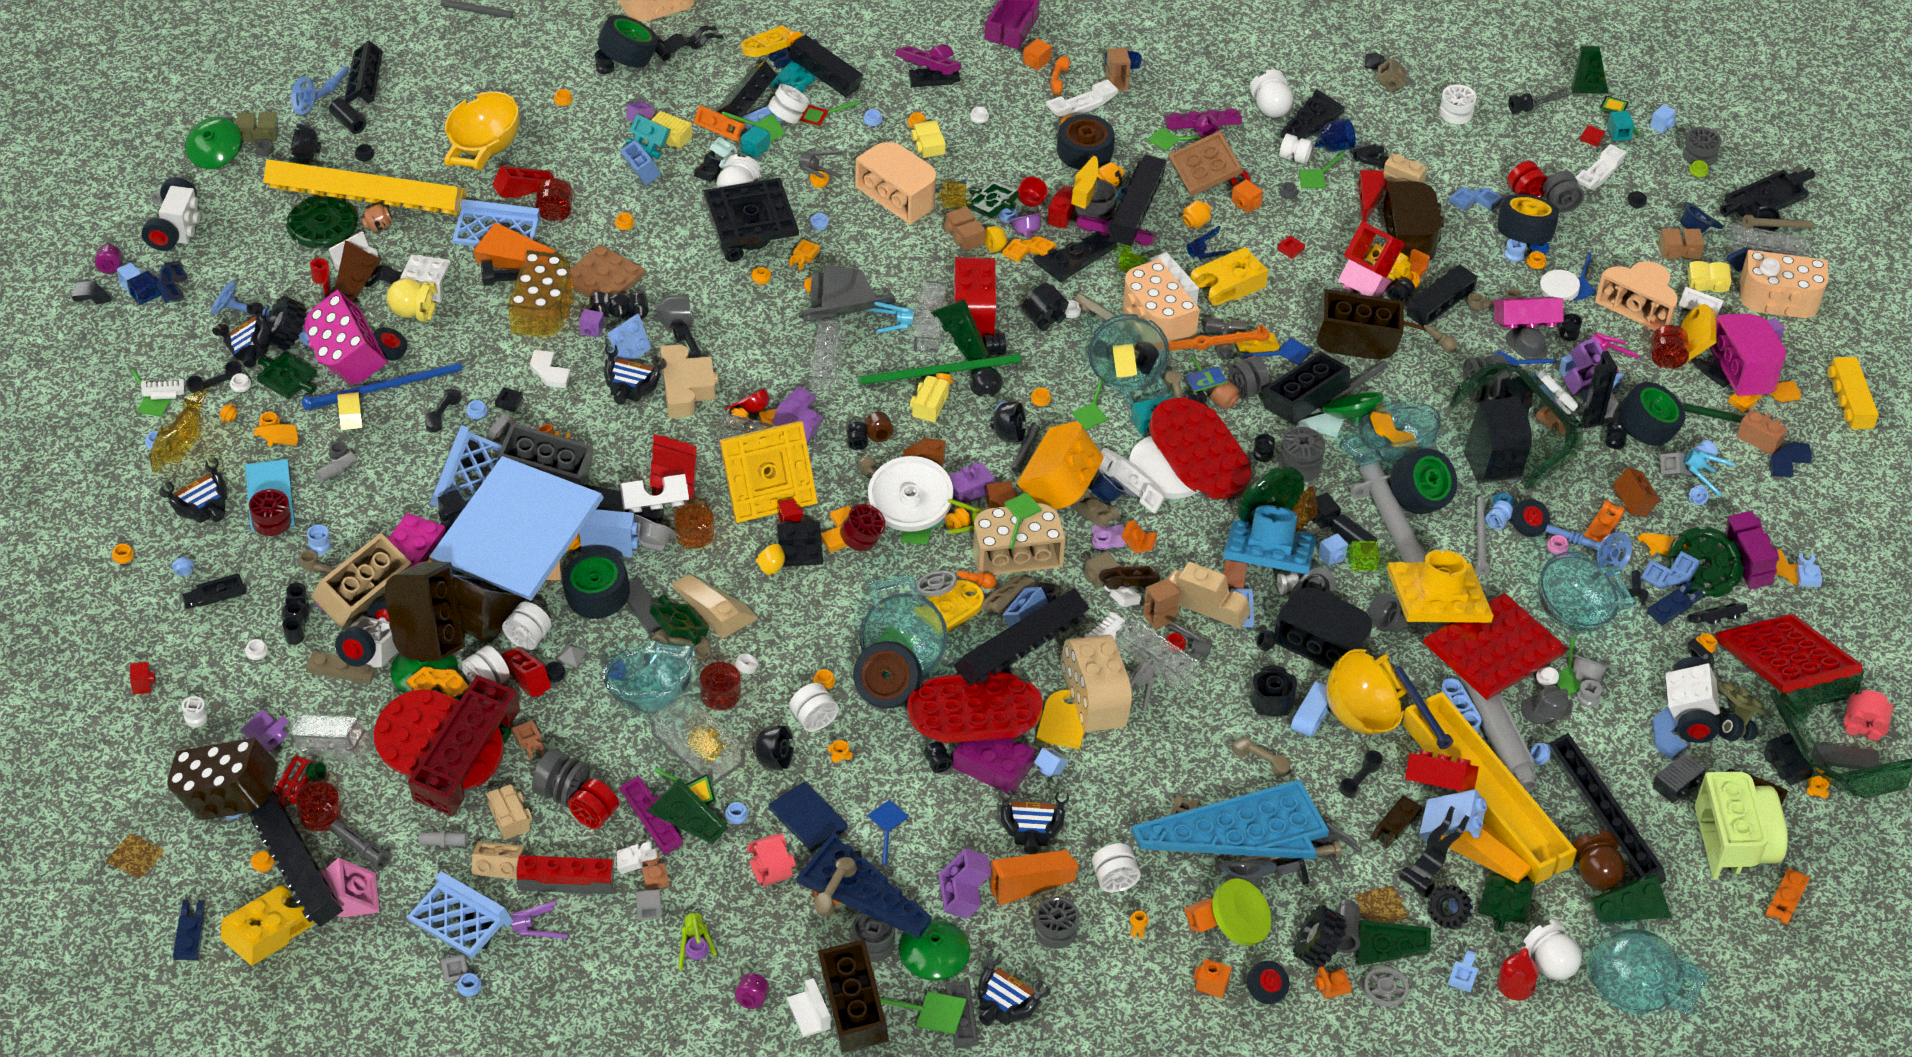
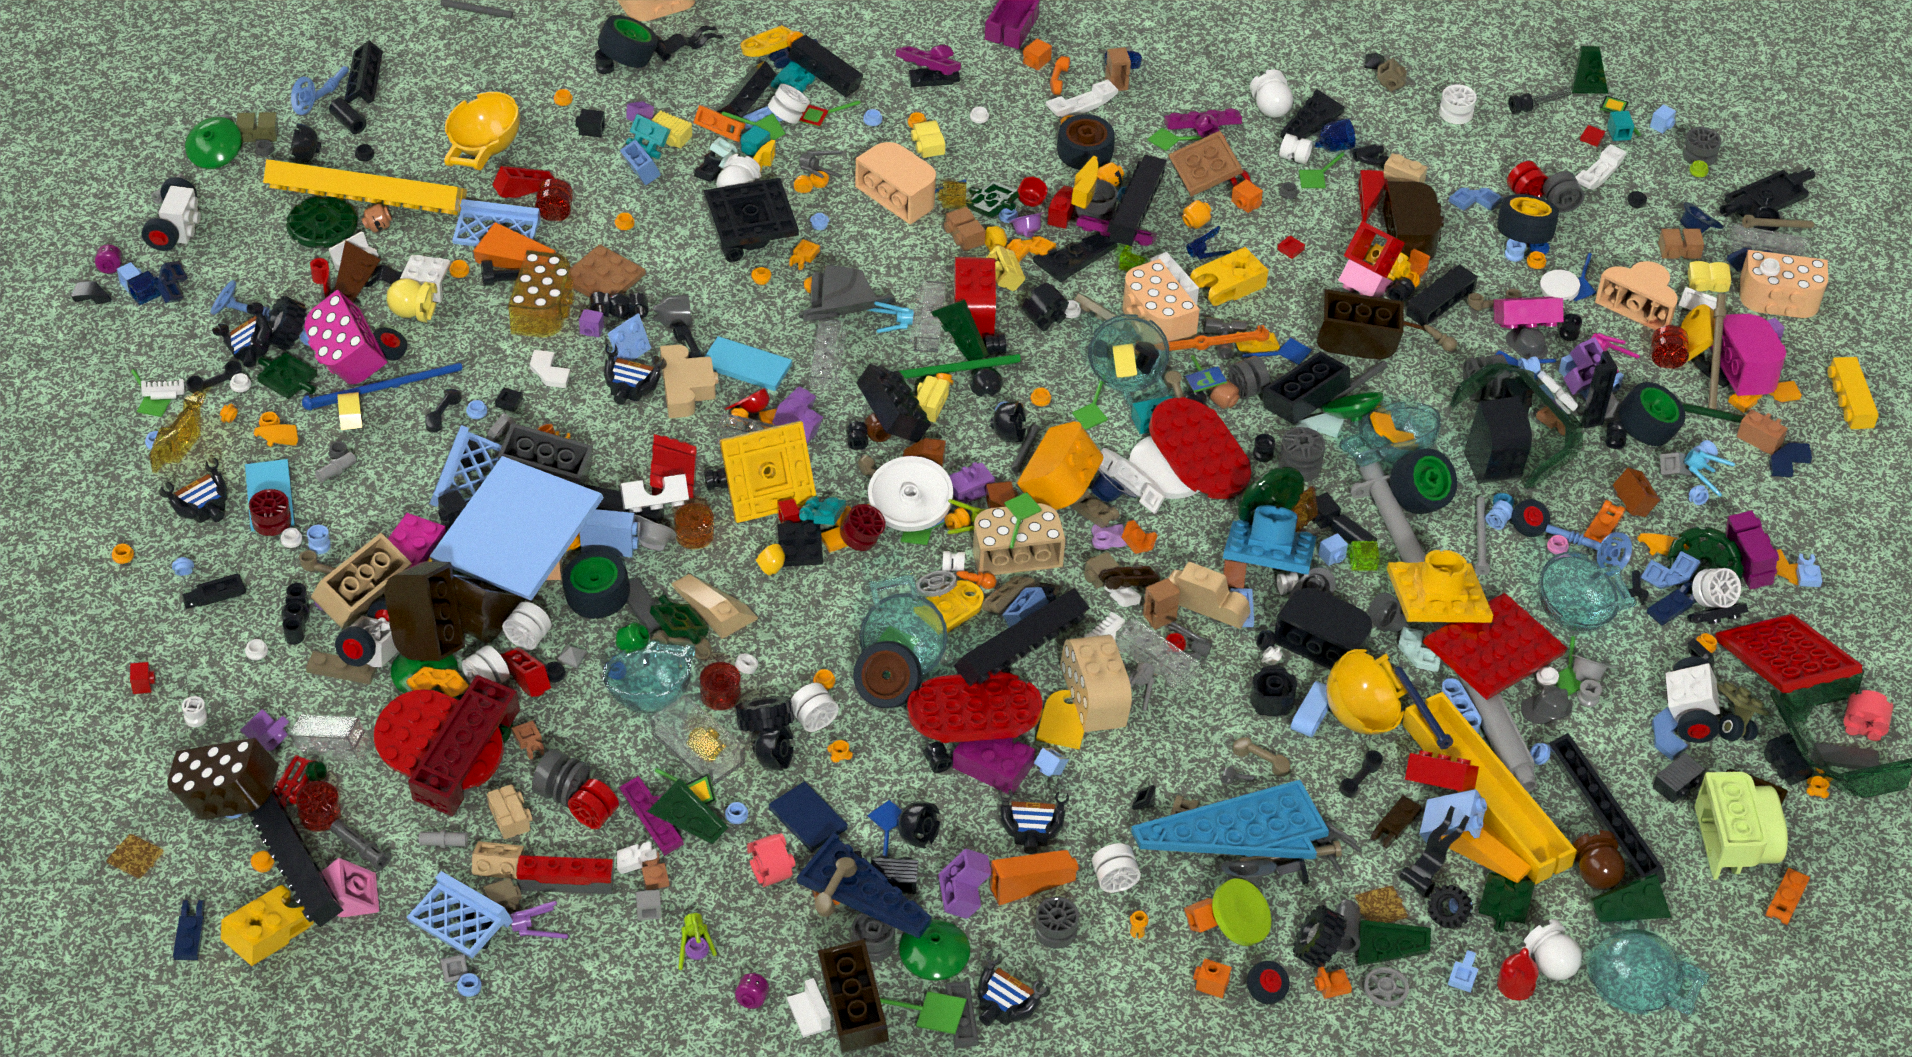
(291, 538): none -> white plate
(459, 269): none -> light orange plate
(504, 894): none -> dark tan brick
(591, 123): none -> black brick
(632, 637): none -> green head
(715, 479): none -> black wheel
(748, 363): none -> medium azure tile
(764, 713): none -> black wheel
(766, 154): none -> yellow slope
(803, 184): none -> light orange plate
(823, 512): none -> teal plate
(893, 403): none -> black brick
(899, 872): none -> black brick
(919, 818): none -> black cylinder
(953, 562): none -> white wheel
(1007, 268): none -> light yellow brick
(1145, 798): none -> black slope
(1231, 774): none -> dark grey hand
(1271, 655): none -> white plate
(1410, 645): none -> light aqua tile
(1530, 364): none -> light blue wheel
(1716, 588): none -> white wheel
(1719, 315): none -> dark tan bar

